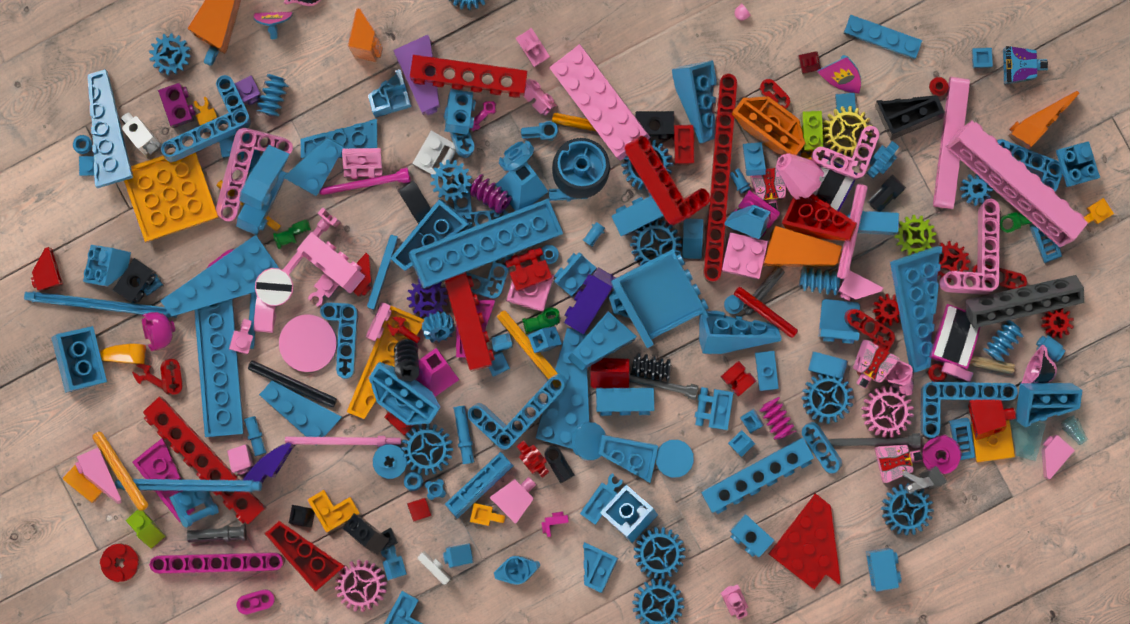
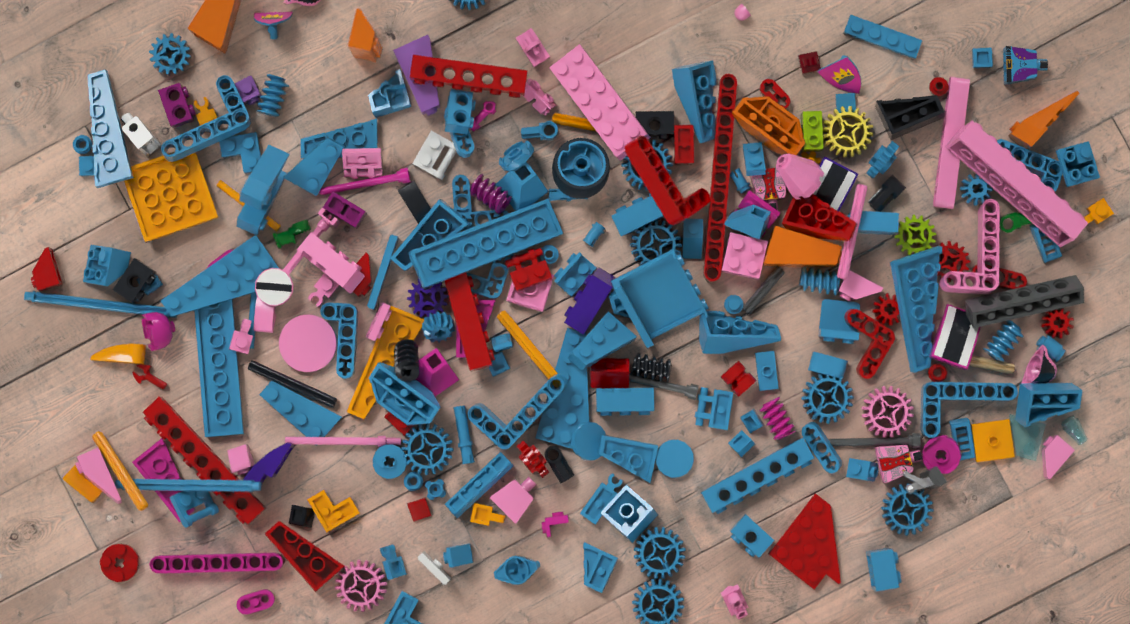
(78, 359): dark azure slope -> none
(145, 528): lime slope -> none
(171, 377): red beam -> none
(211, 56): dark azure tile -> none
(226, 533): dark grey pin -> none
(243, 166): bright pink beam -> none
(255, 436): dark azure pin -> none
(344, 210): none -> magenta brick
(365, 534): black brick -> none
(389, 533): black slope -> none
(403, 330): red bar -> none
(445, 188): dark azure gear -> none
(542, 320): green connector -> none
(549, 338): dark azure brick -> none
(766, 312): red axle -> none
(849, 163): bright pink beam -> none
(862, 470): none -> dark azure bracket
(873, 363): torso -> none
(901, 378): bright pink hat -> none
(957, 372): bright pink beam -> none
(989, 417): red torso -> none

